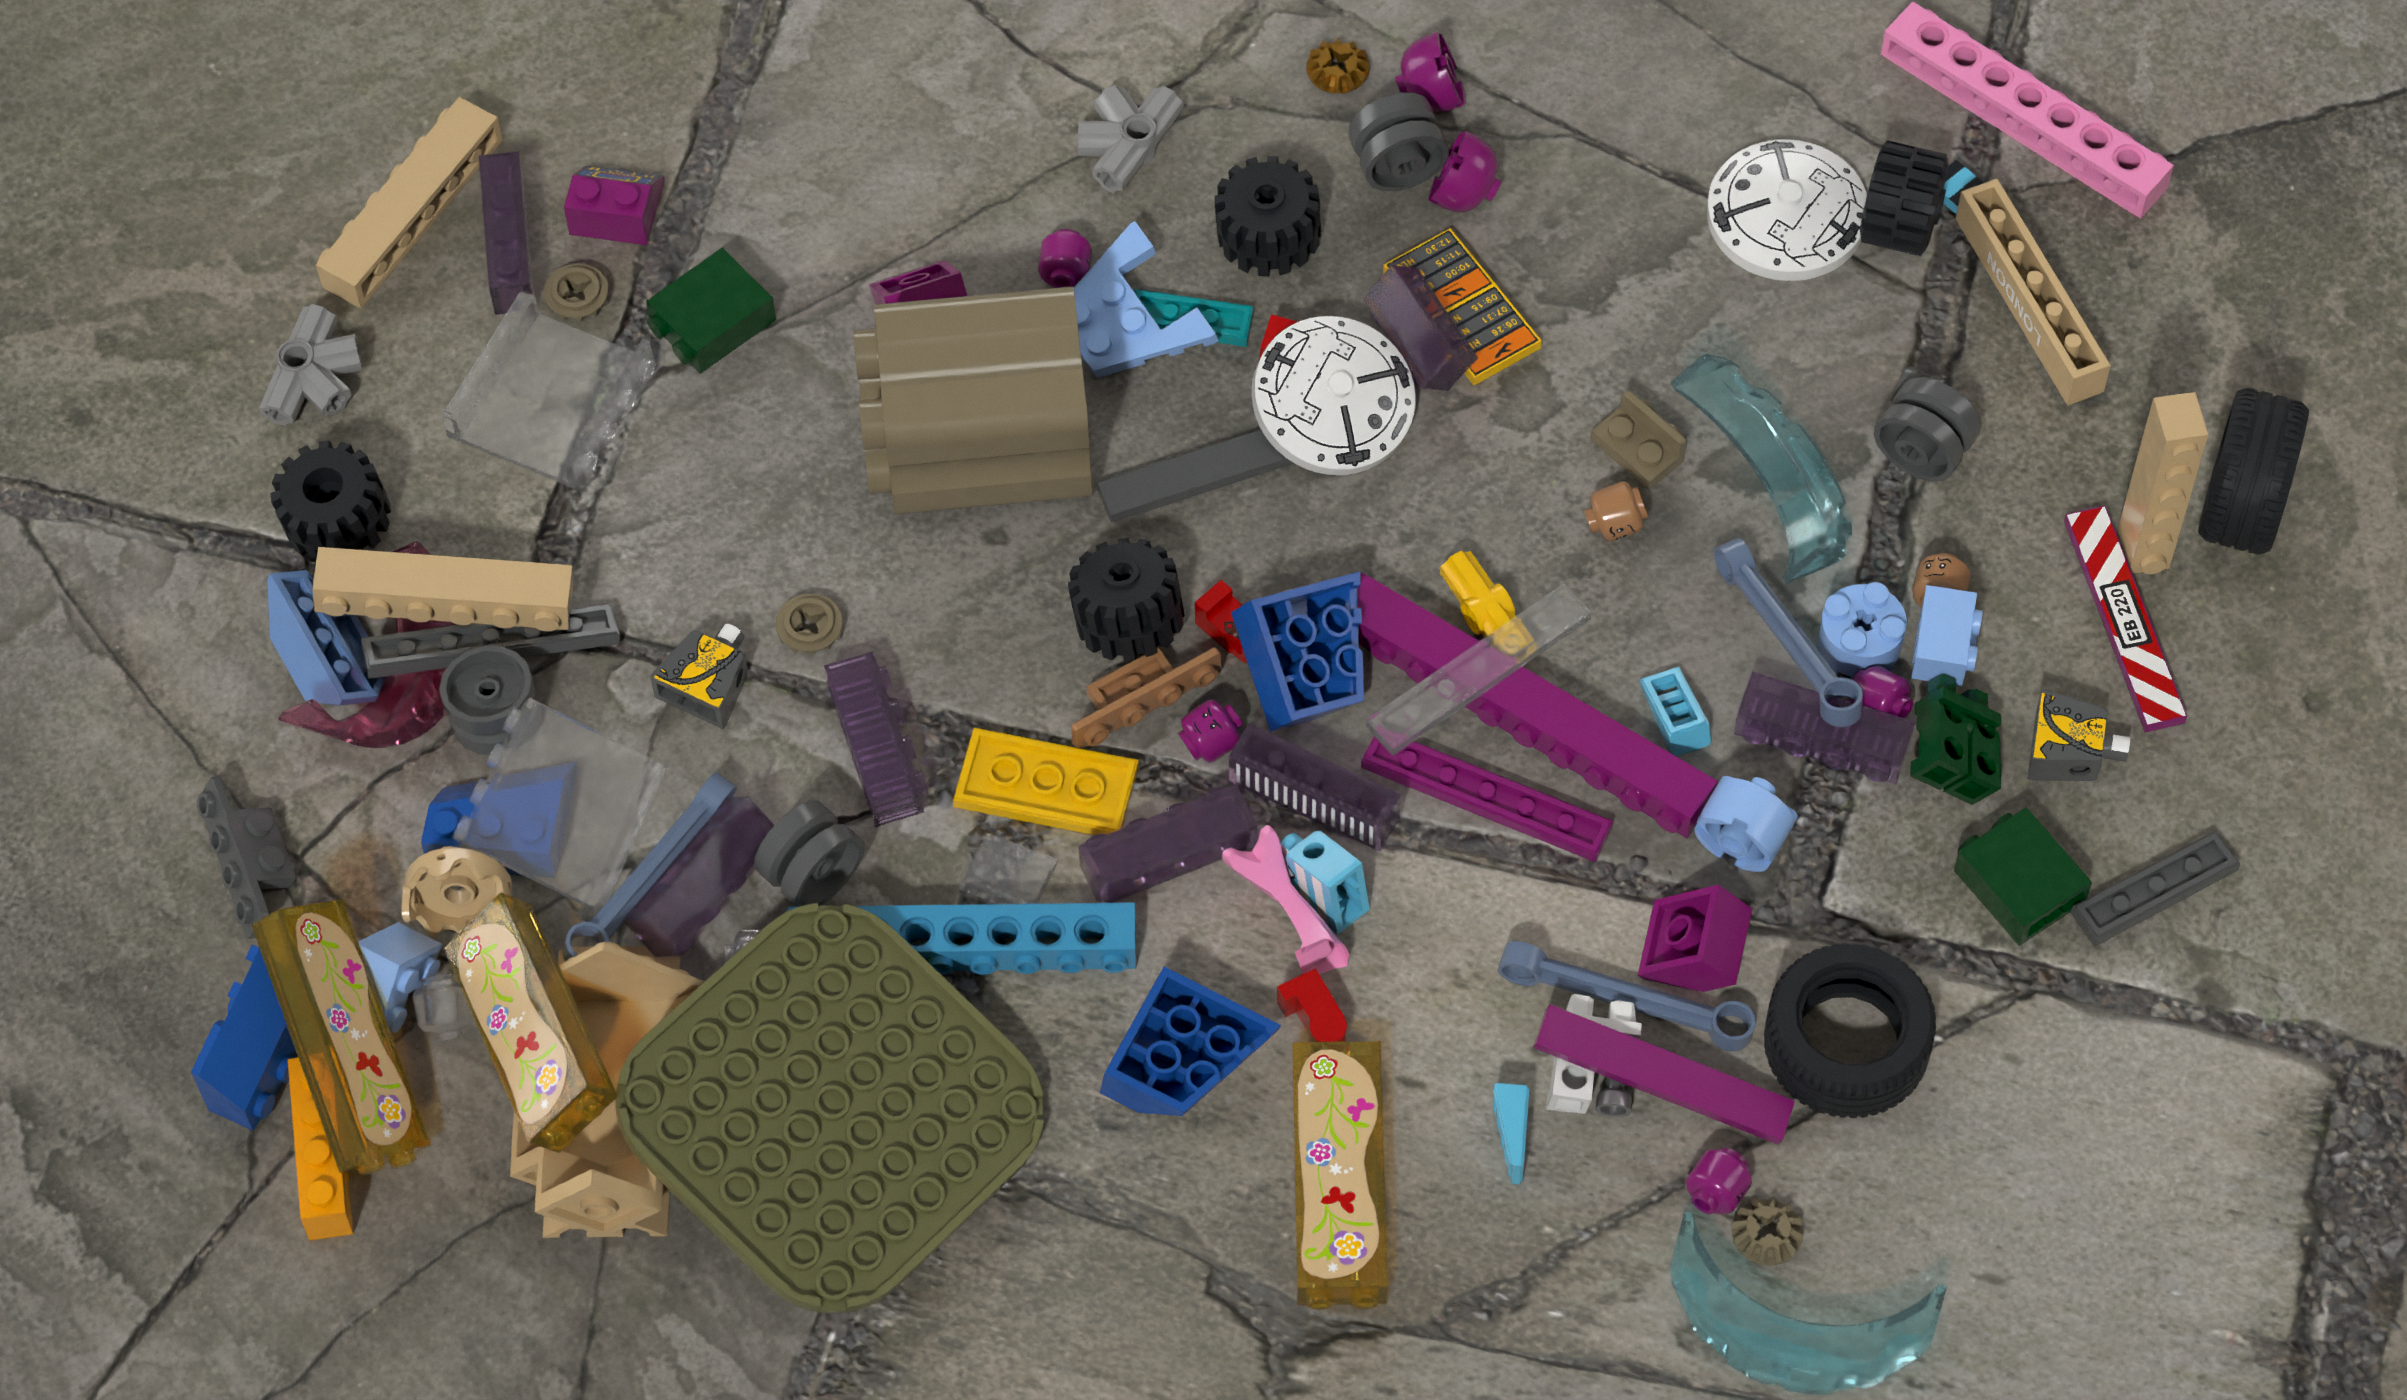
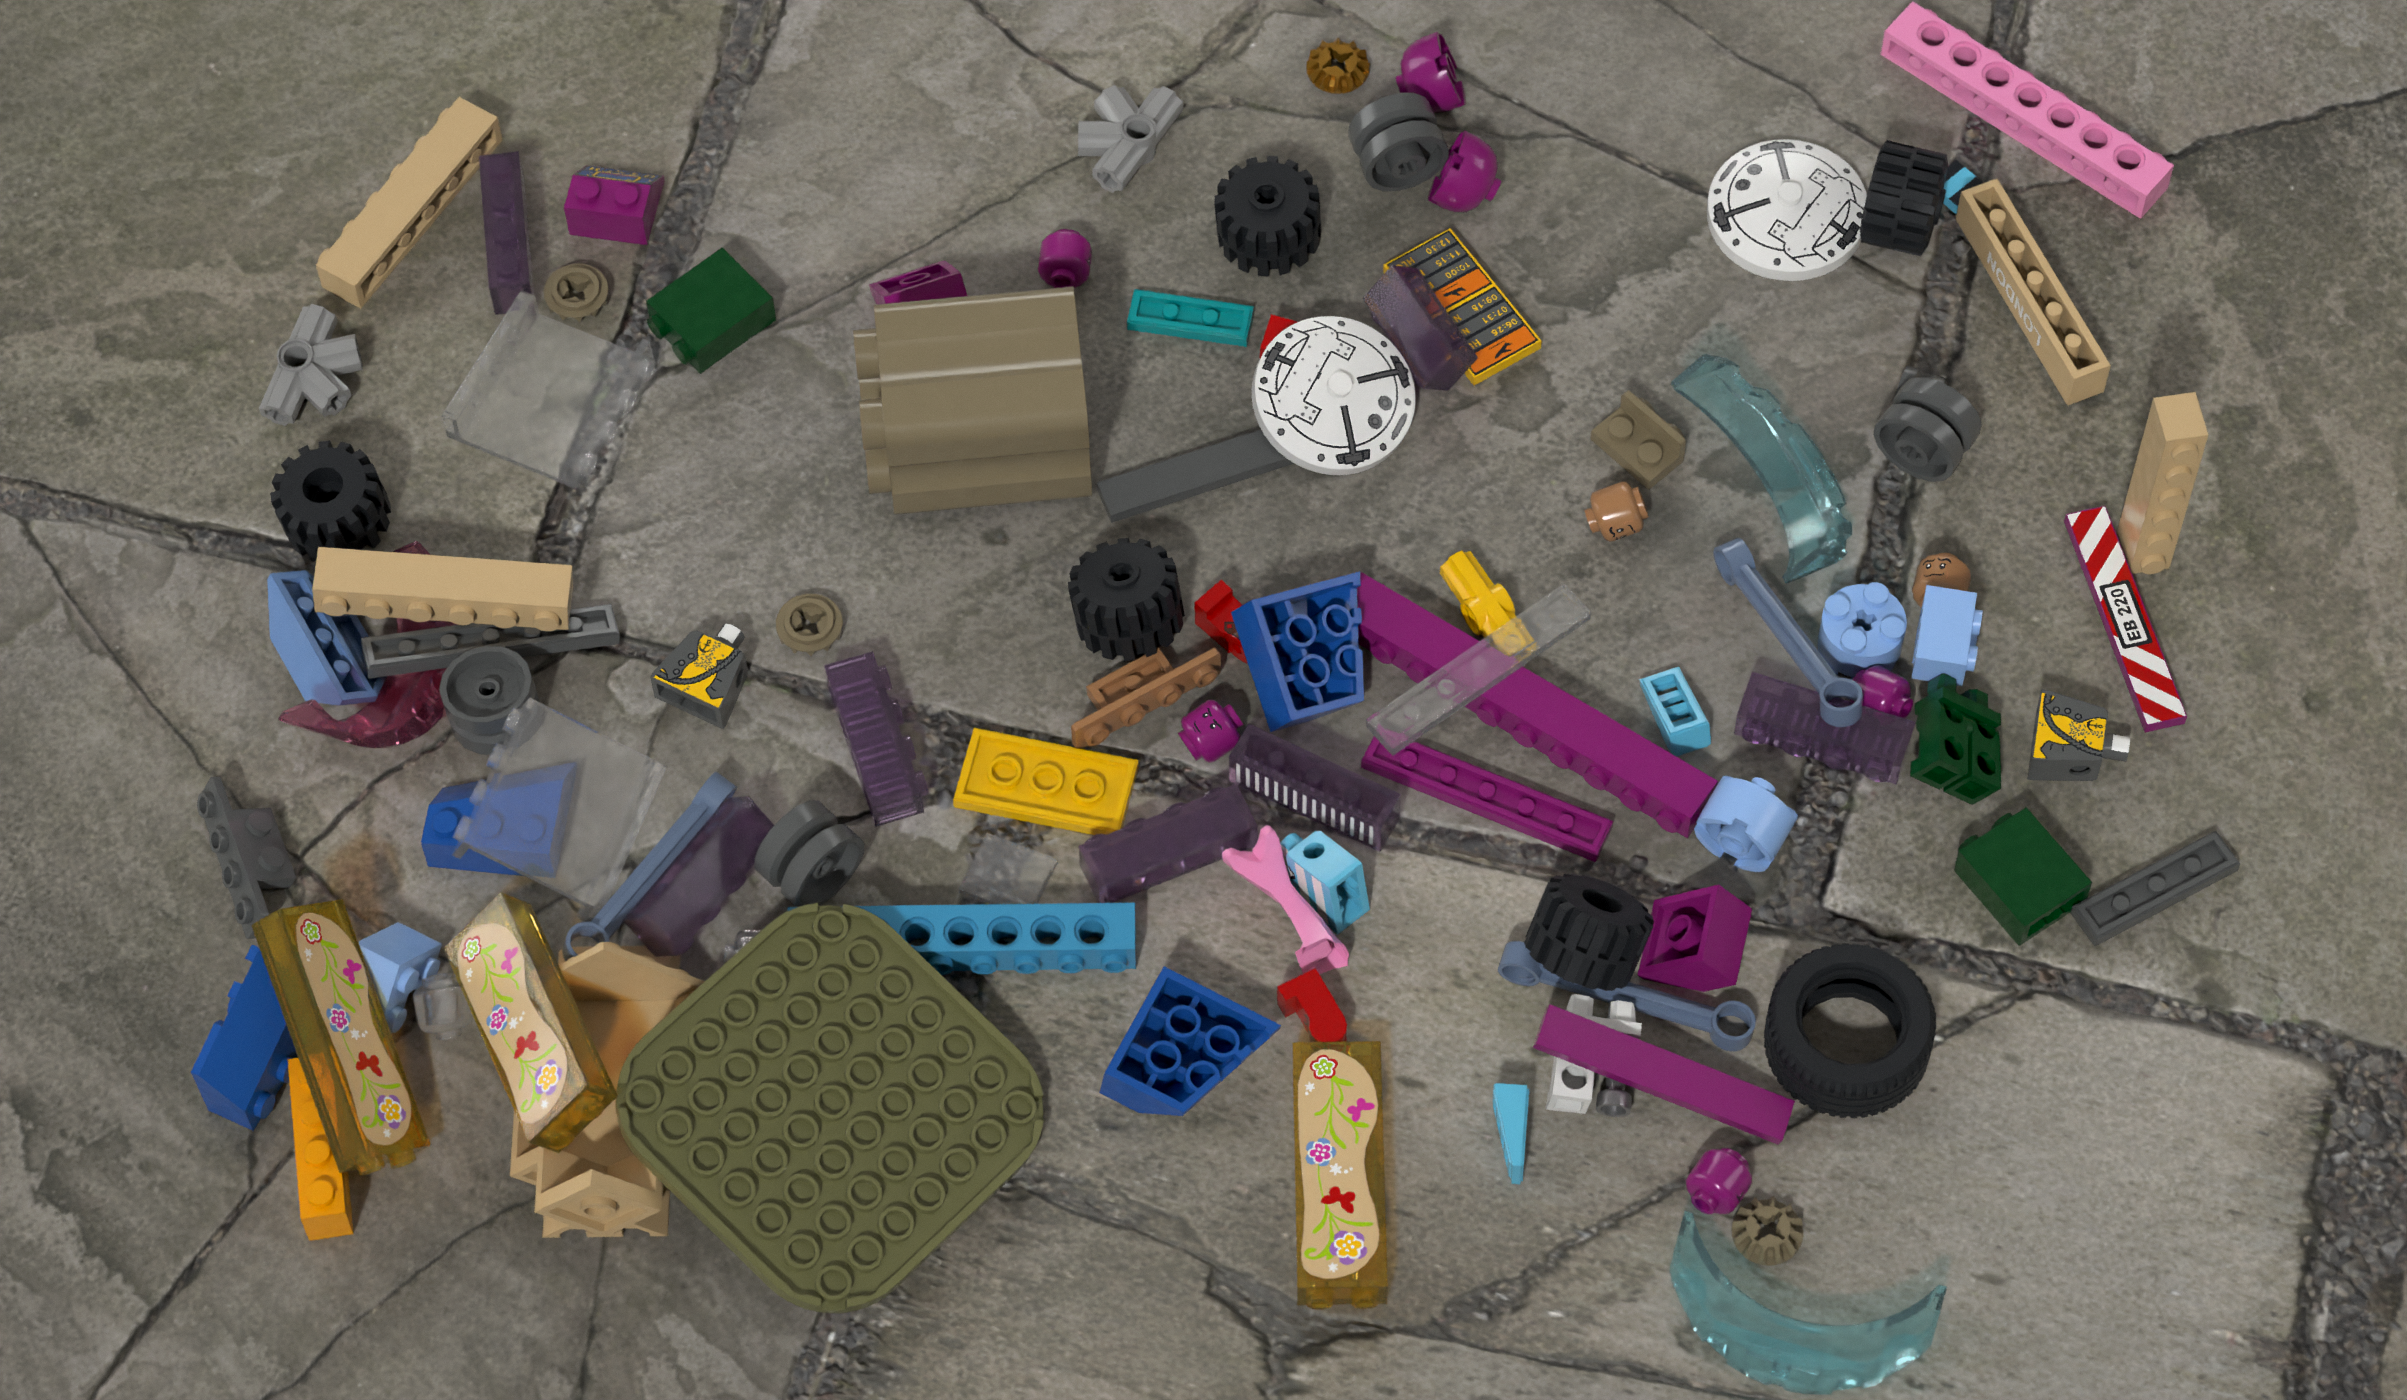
(438, 906): tan plate -> none
(1115, 324): light blue wing -> none
(1589, 932): none -> black wheel
(2253, 471): black tyre -> none

